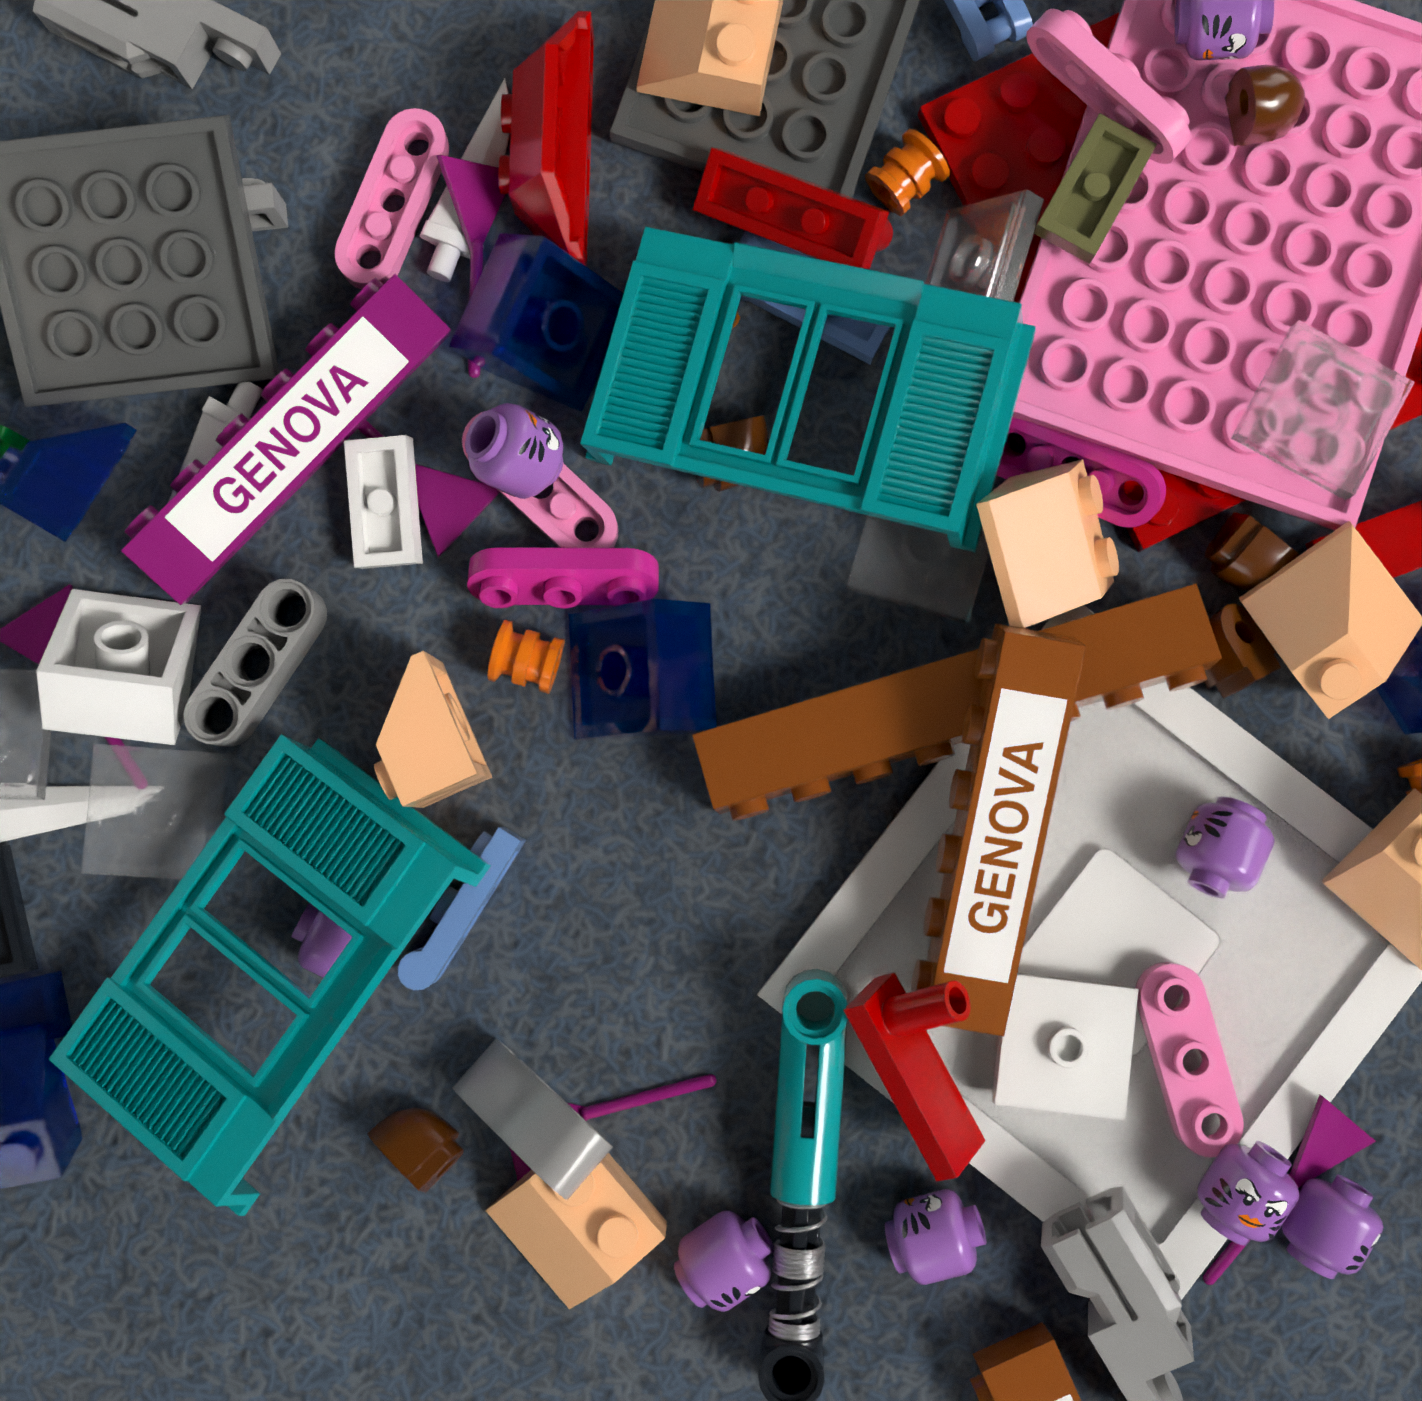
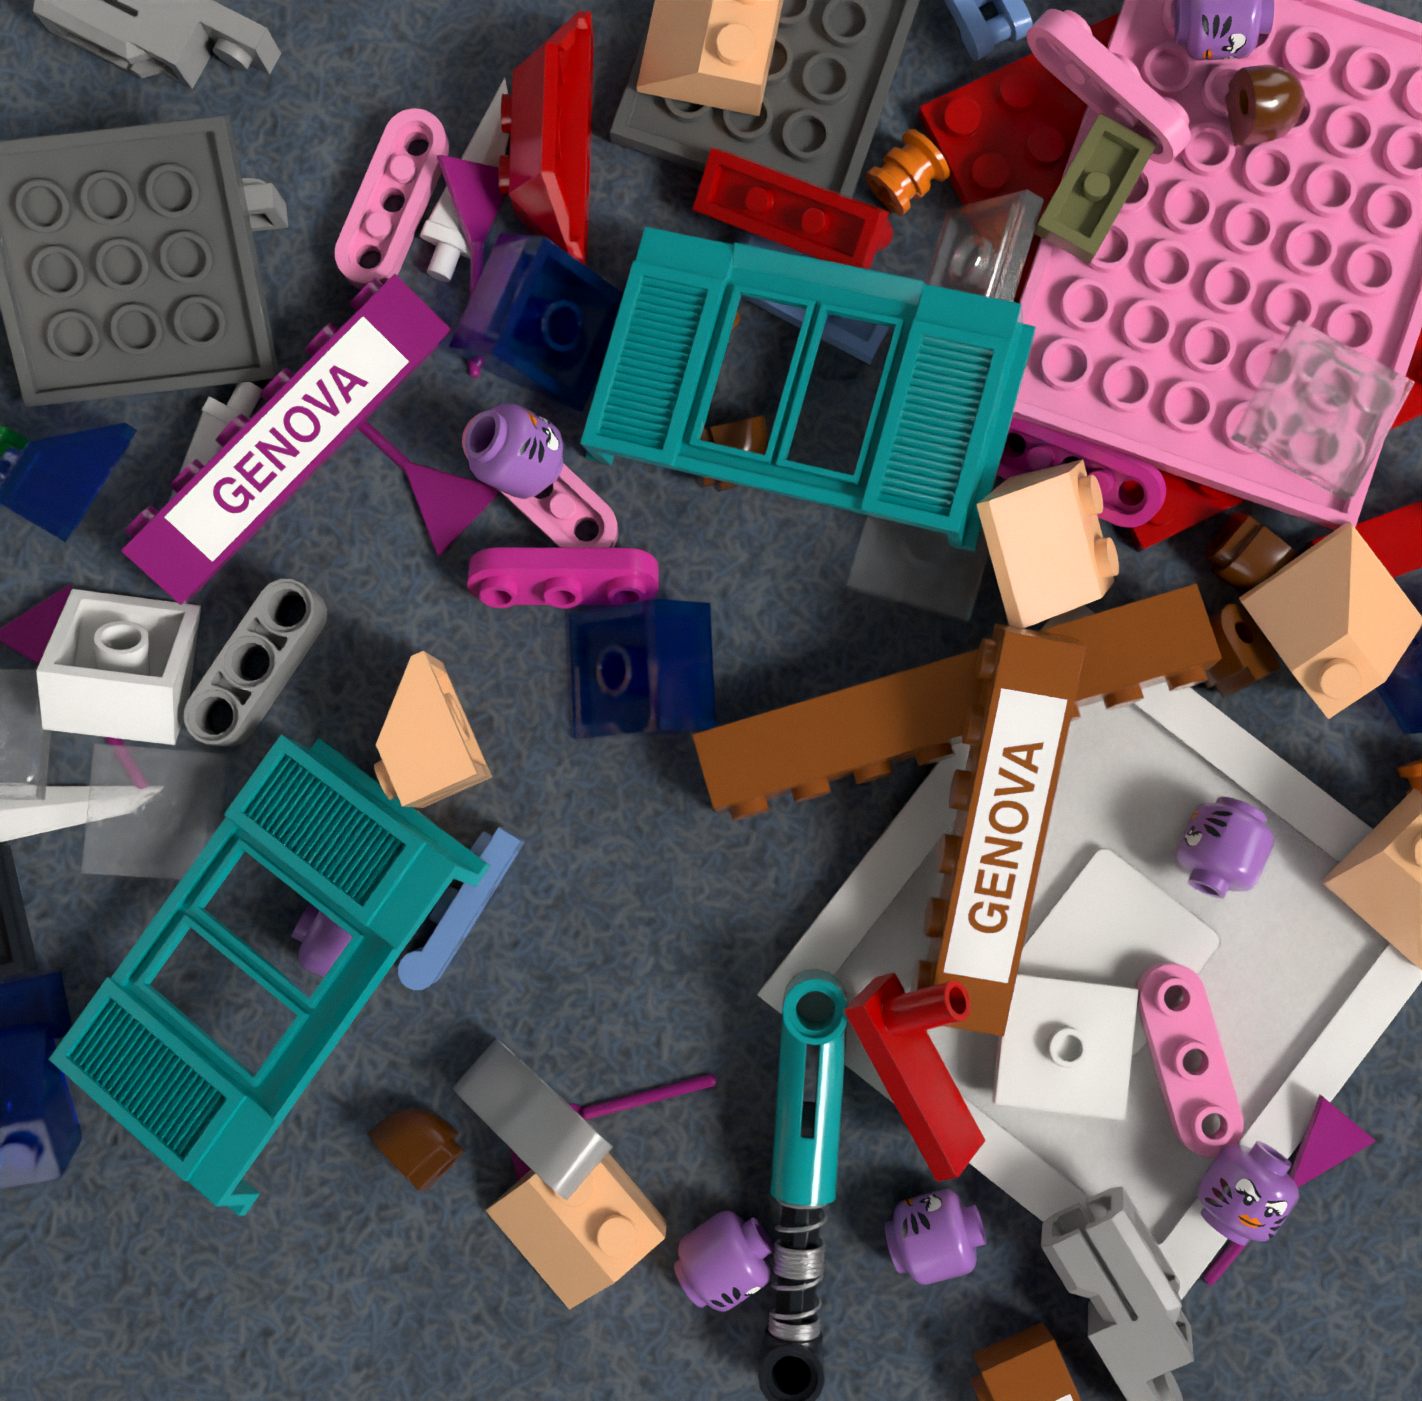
(383, 502): white plate -> none
(525, 657): orange bush -> none
(1332, 1226): medium lavender head -> none

